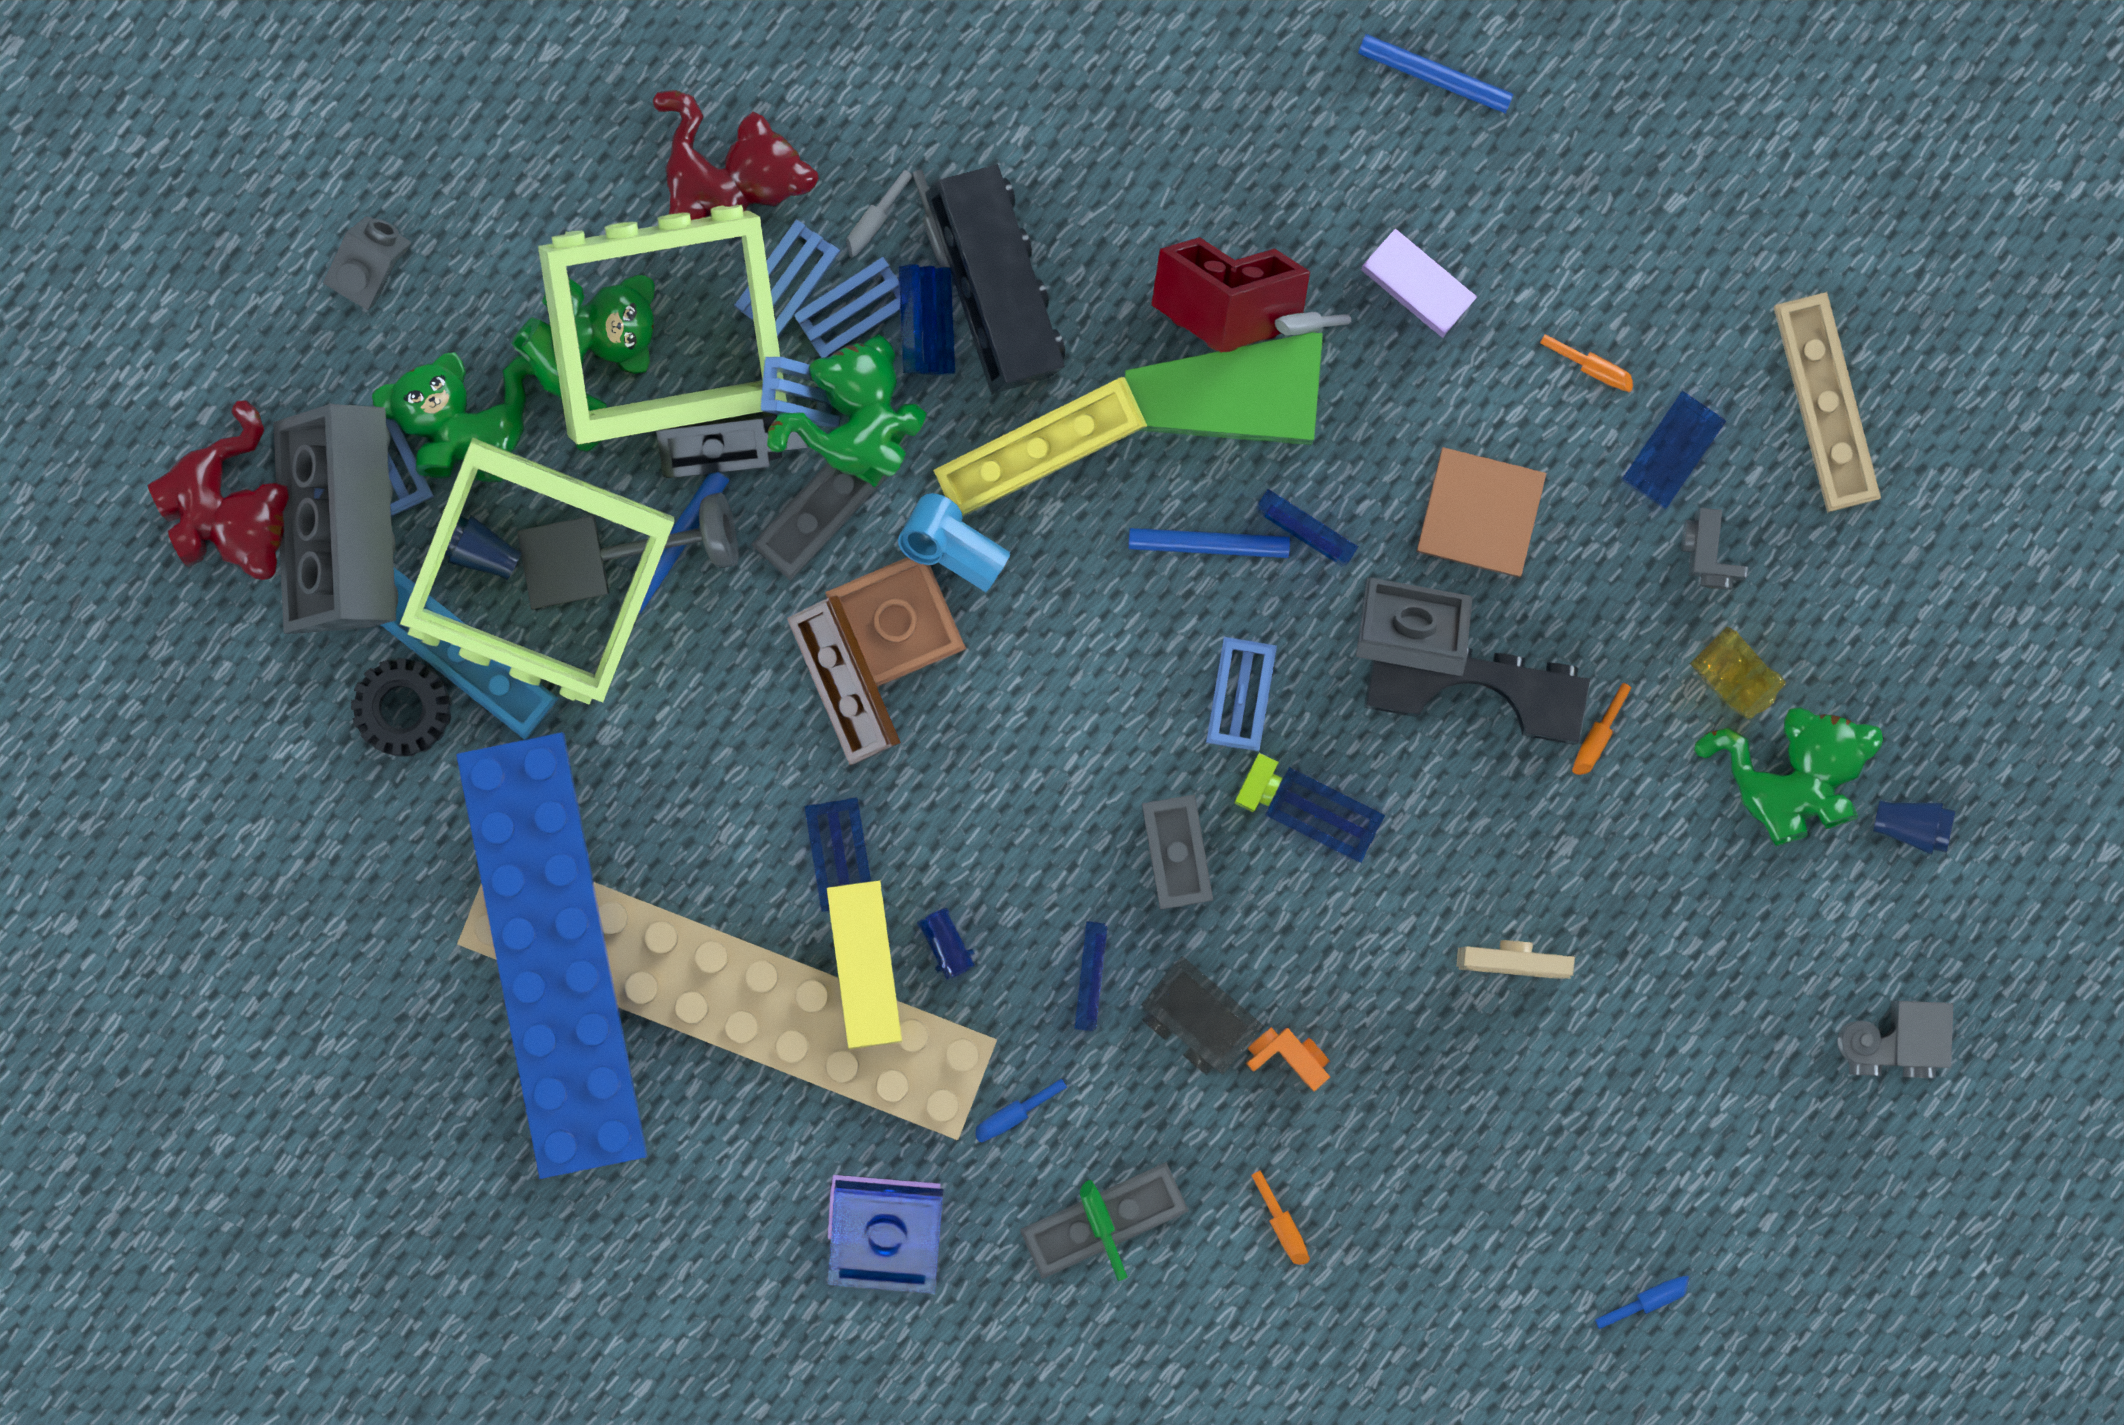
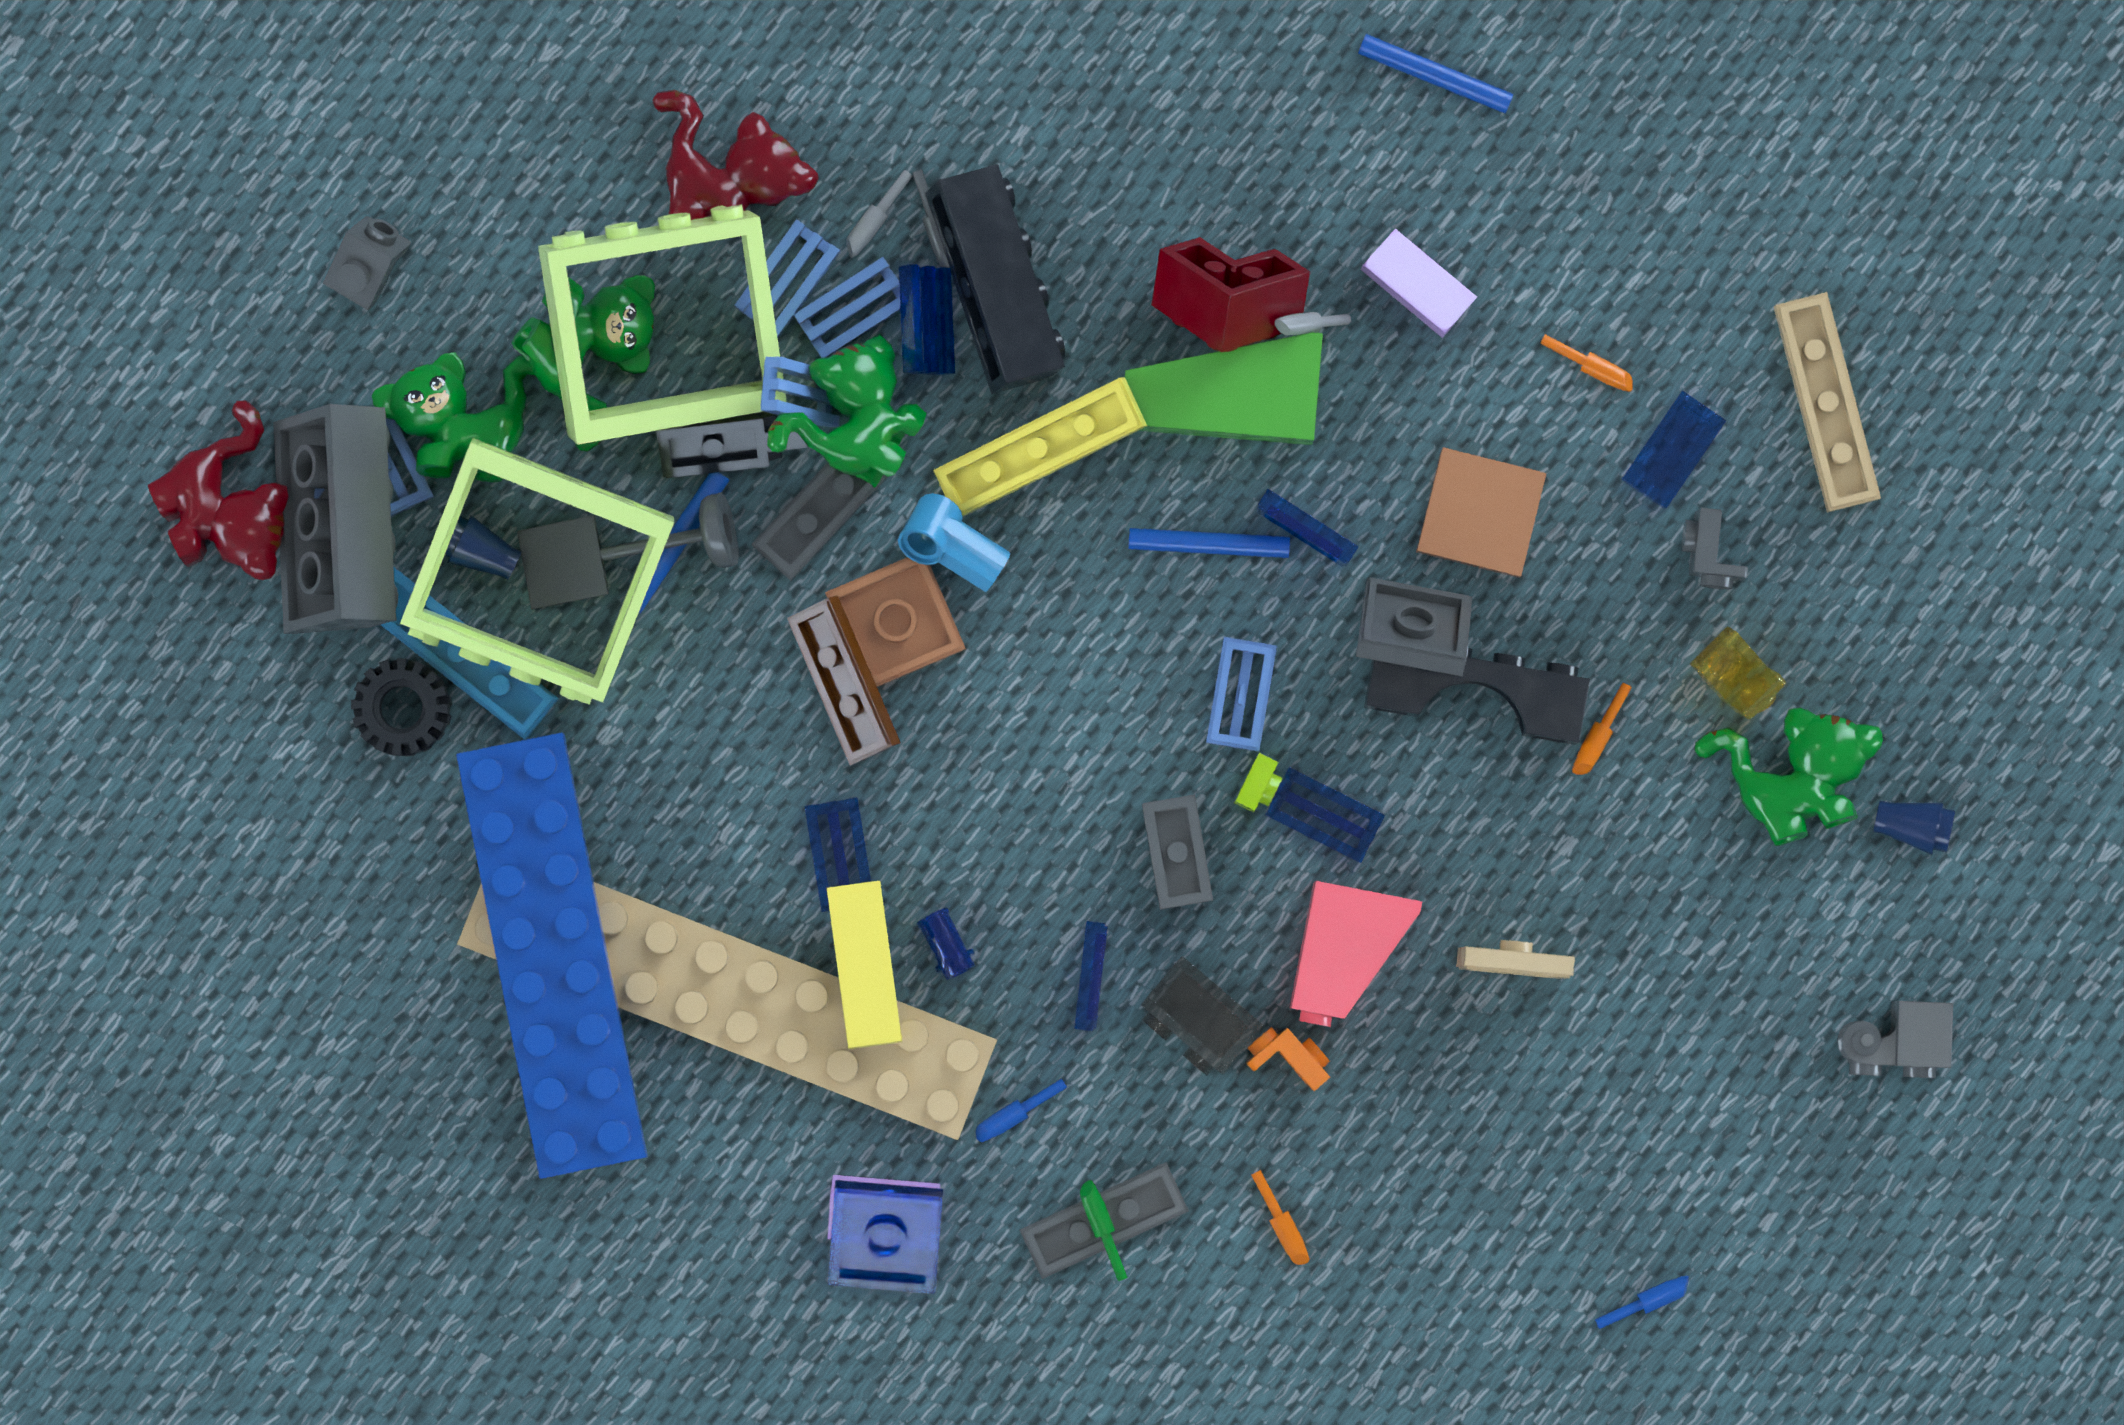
(1344, 947): none -> coral slope

